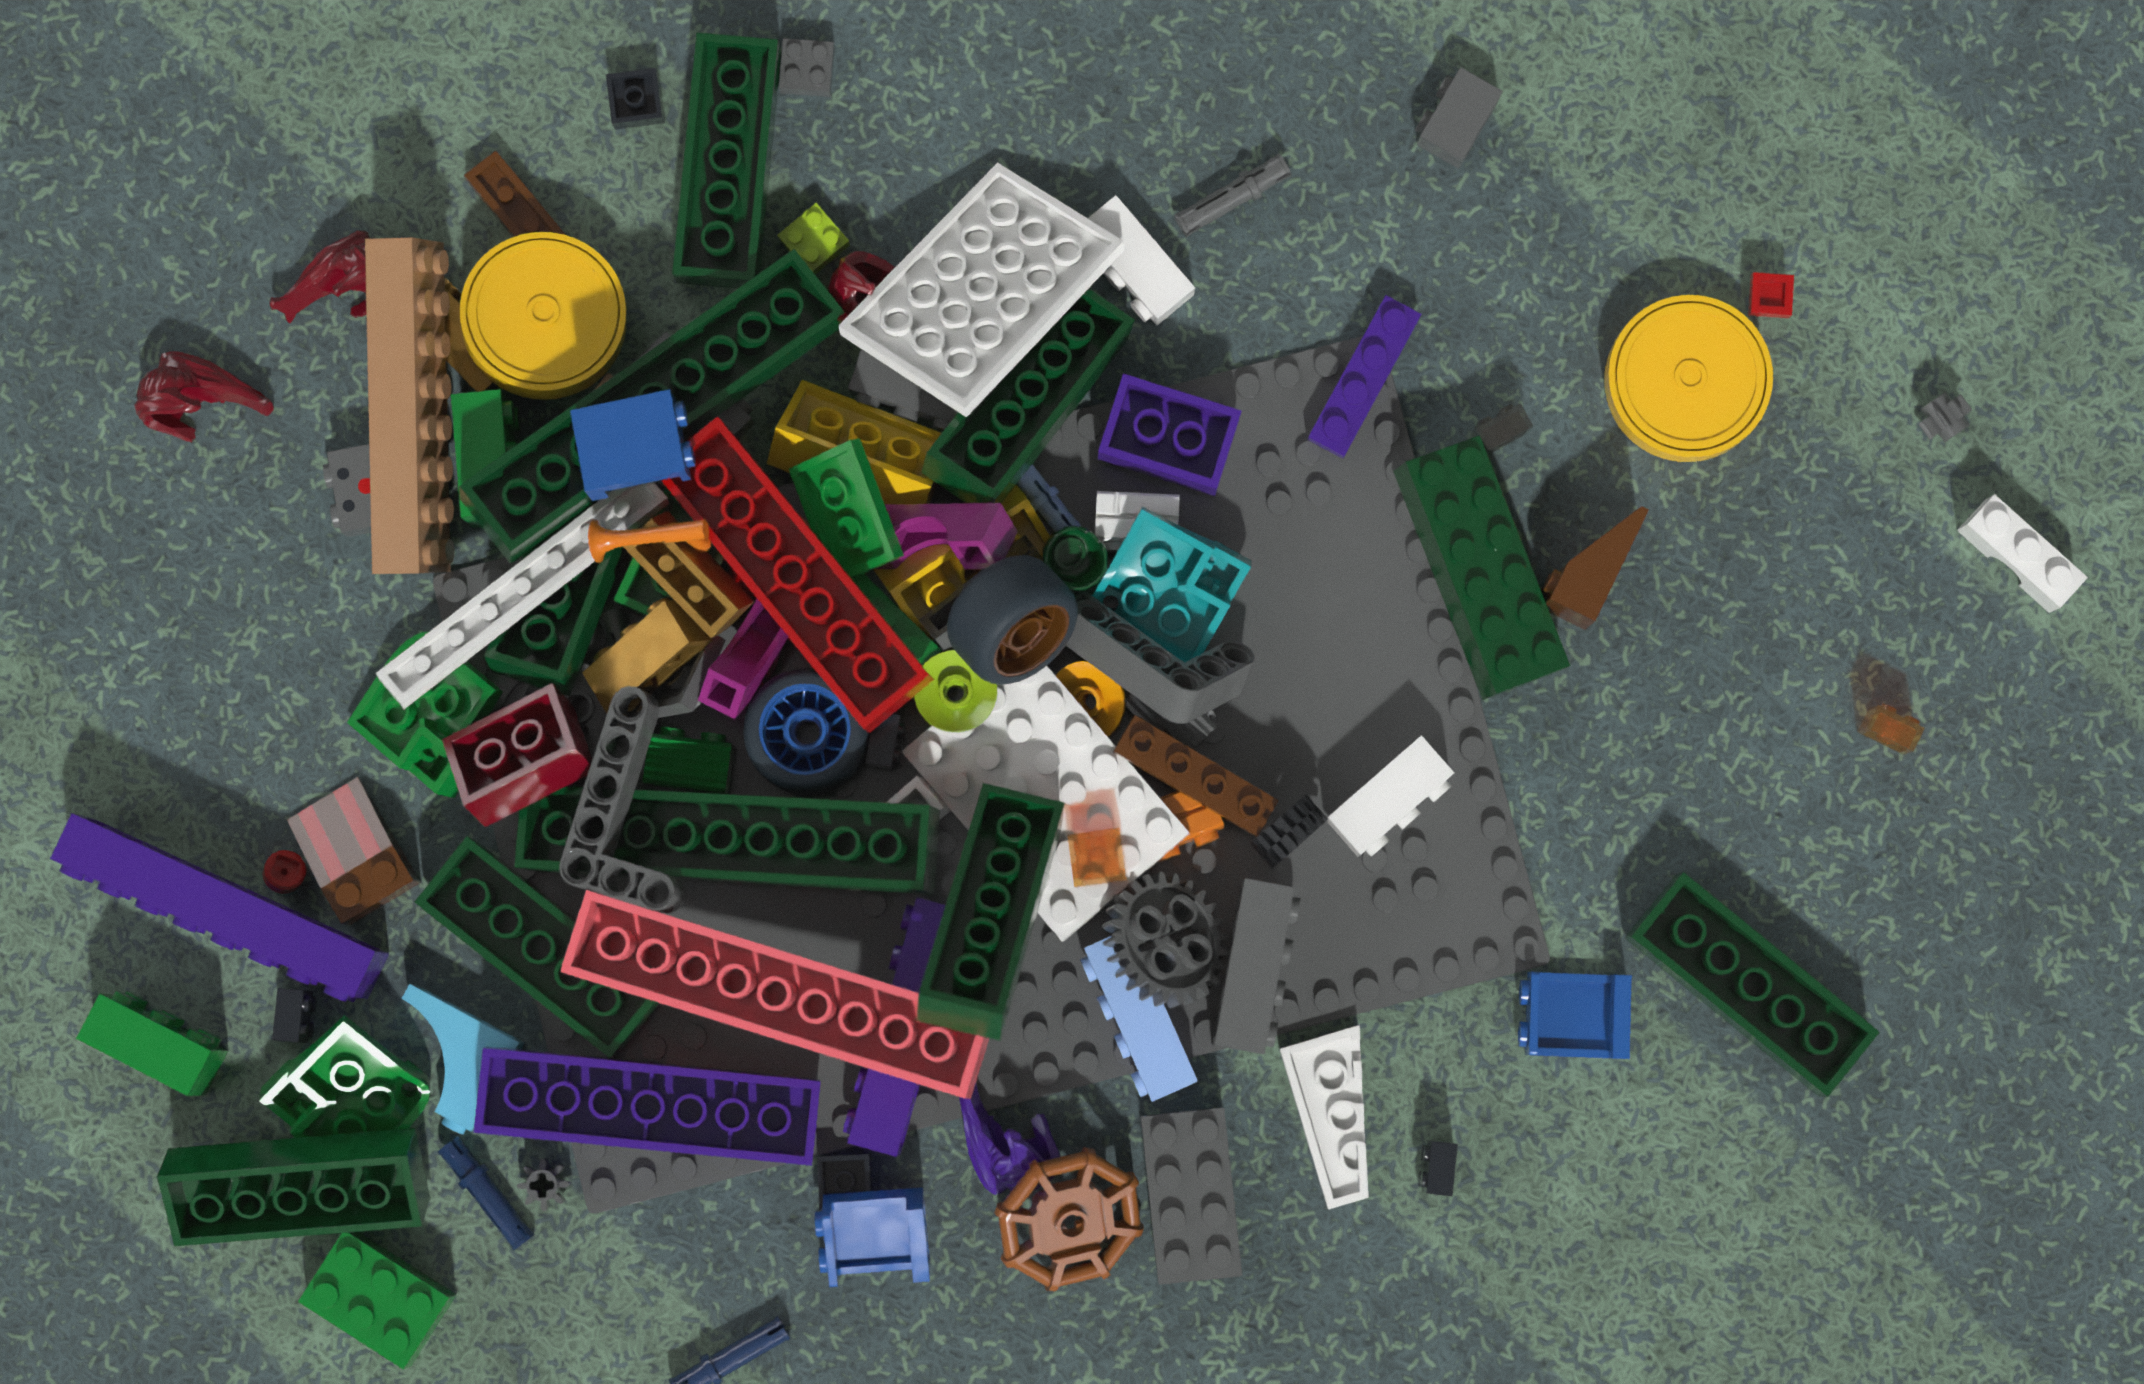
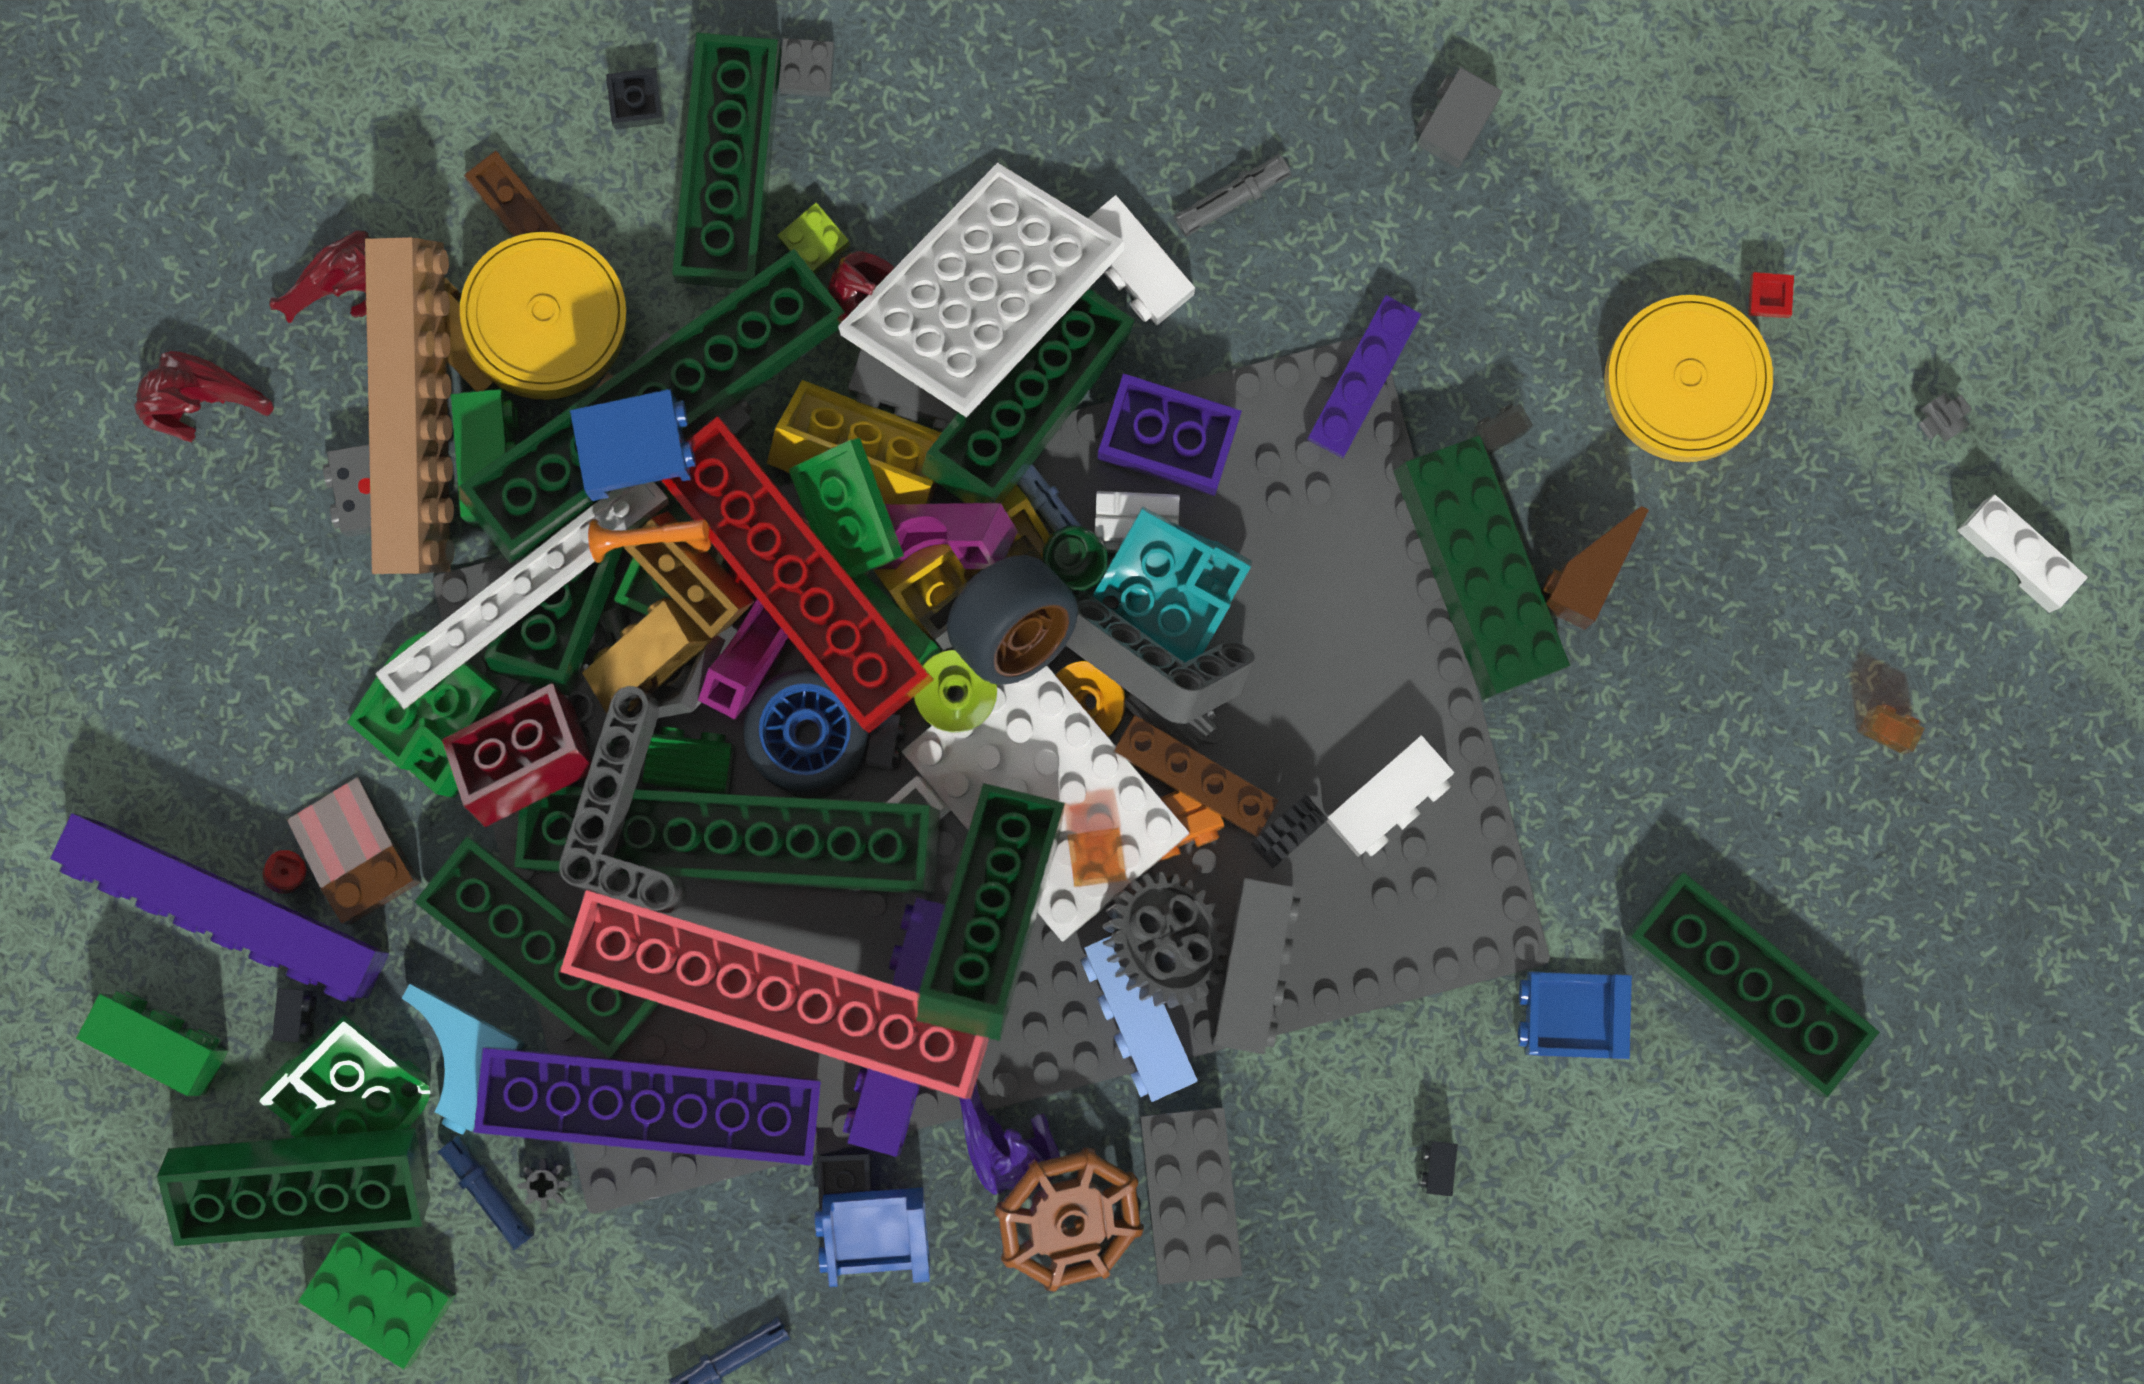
(1330, 1104): white wing -> none

